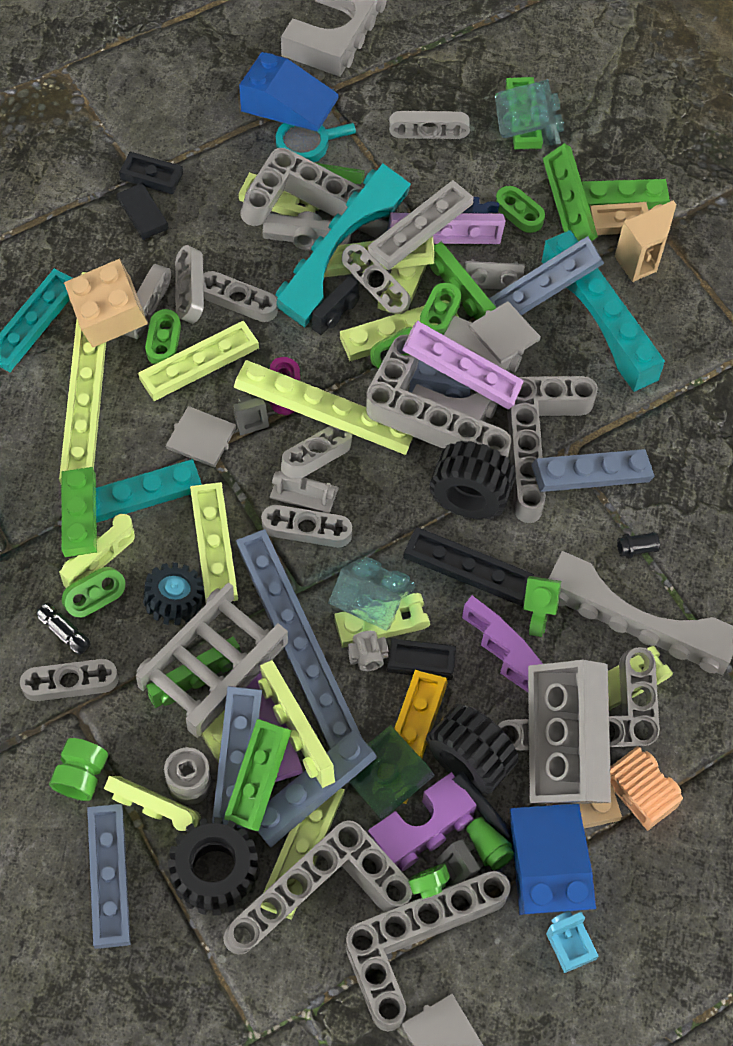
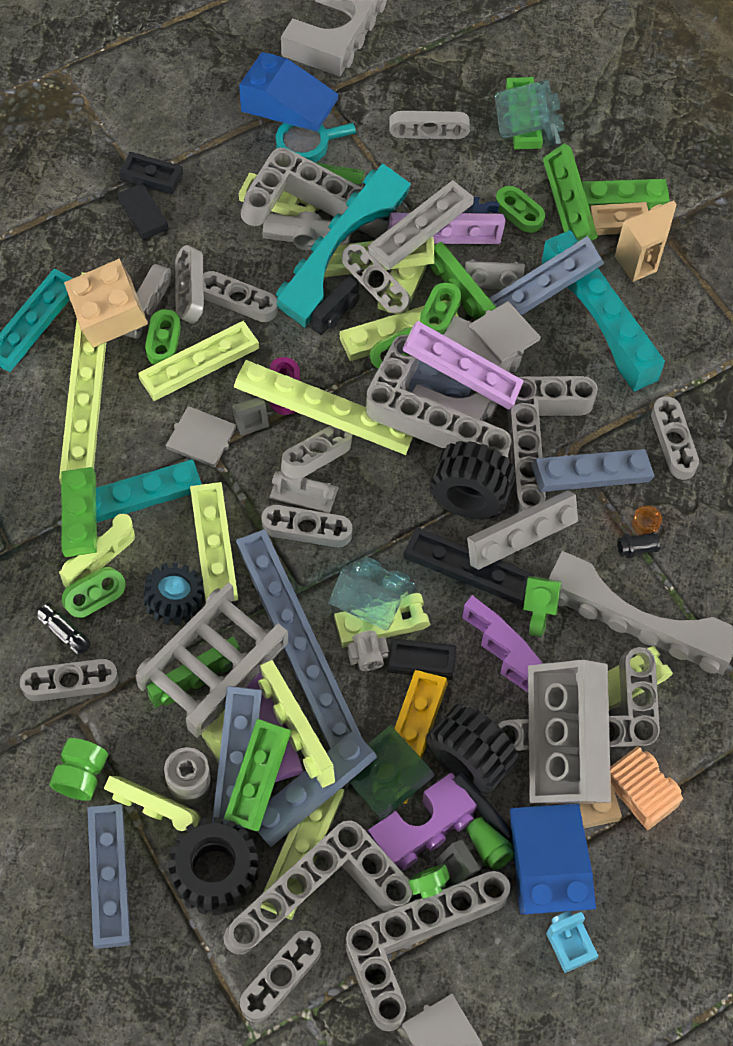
(255, 990): none -> light grey beam
(522, 529): none -> light grey plate
(646, 511): none -> clear orange bush
(672, 450): none -> light grey beam

